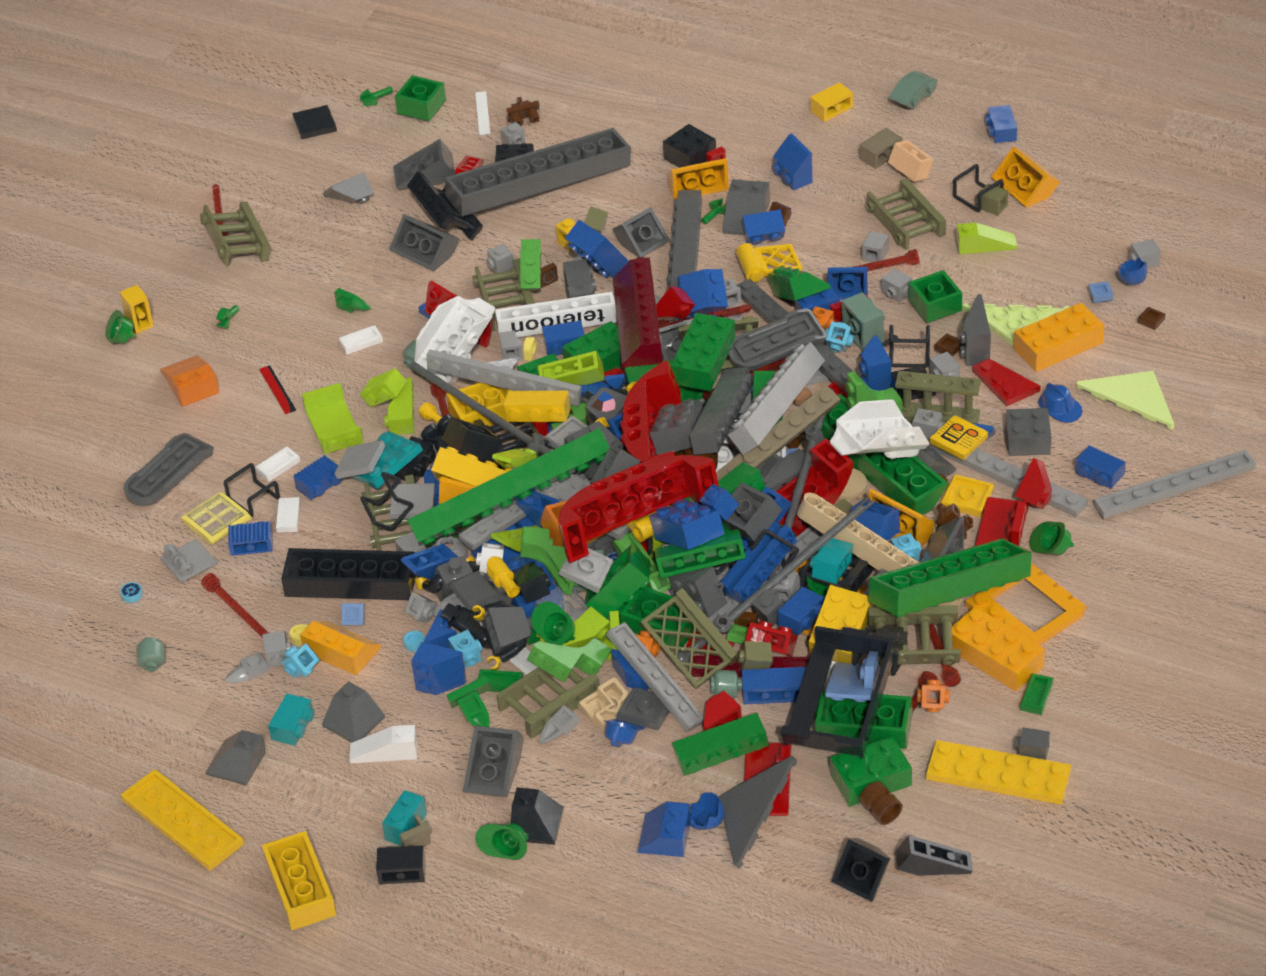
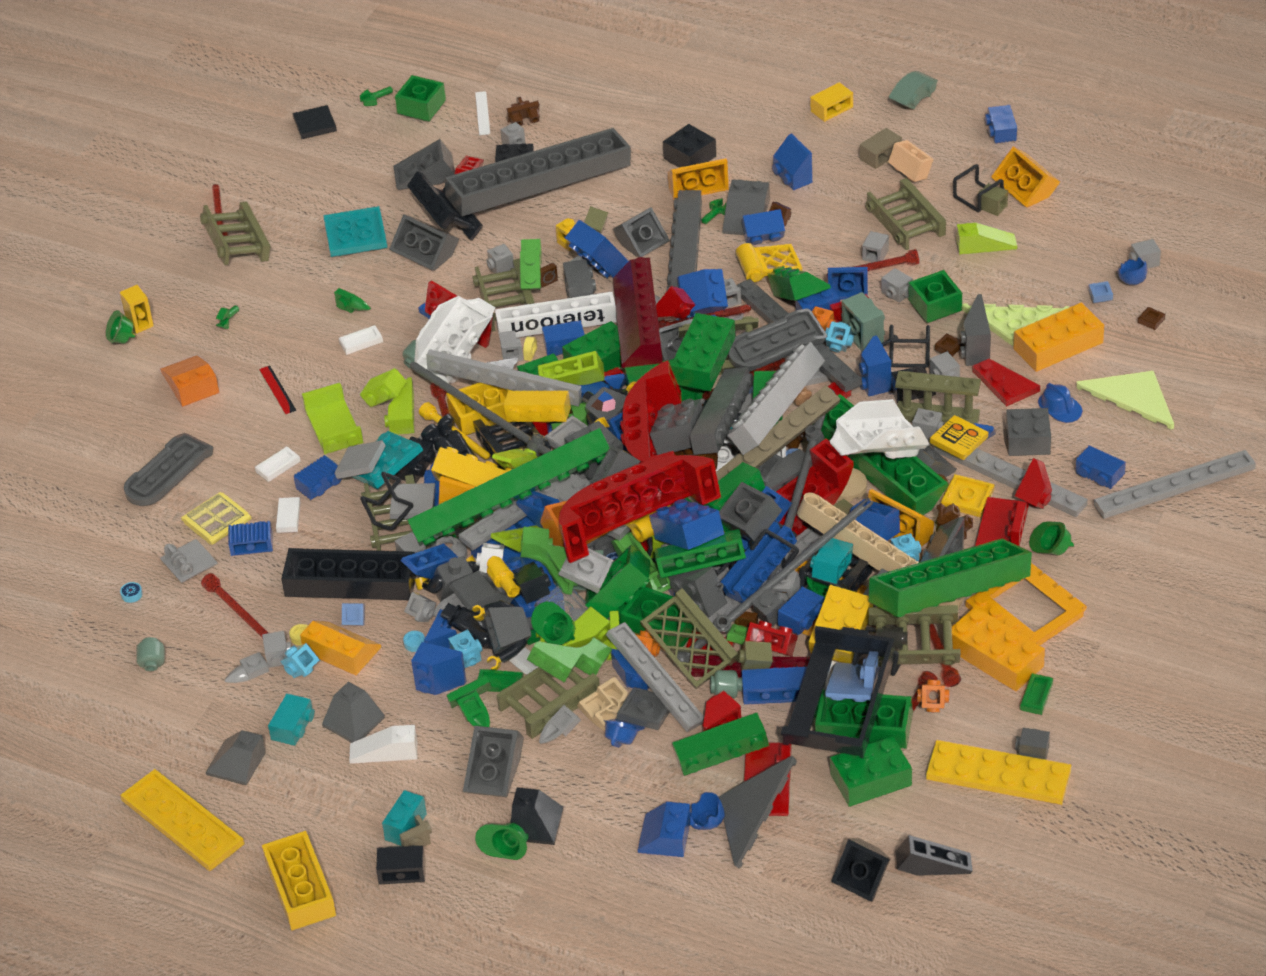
(276, 495): black piece -> none
(351, 190): slope -> none
(355, 231): none -> teal plate
(471, 439): black brick -> none
(716, 154): red tile -> none
(720, 499): blue brick -> none
(860, 391): bright green arch -> none
(881, 803): reddish brown wheel -> none

